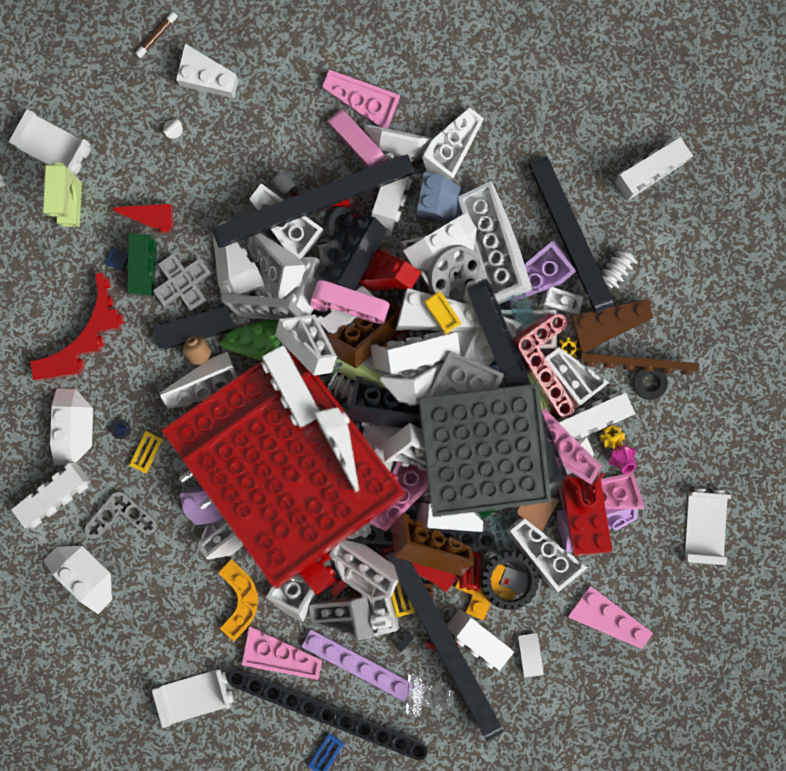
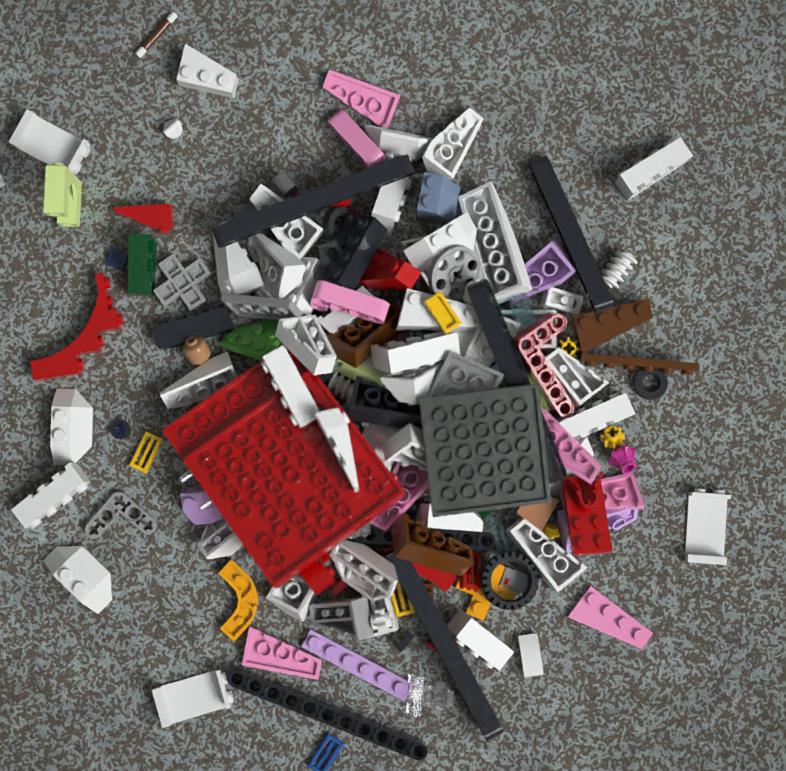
(551, 531): none -> yellow plate

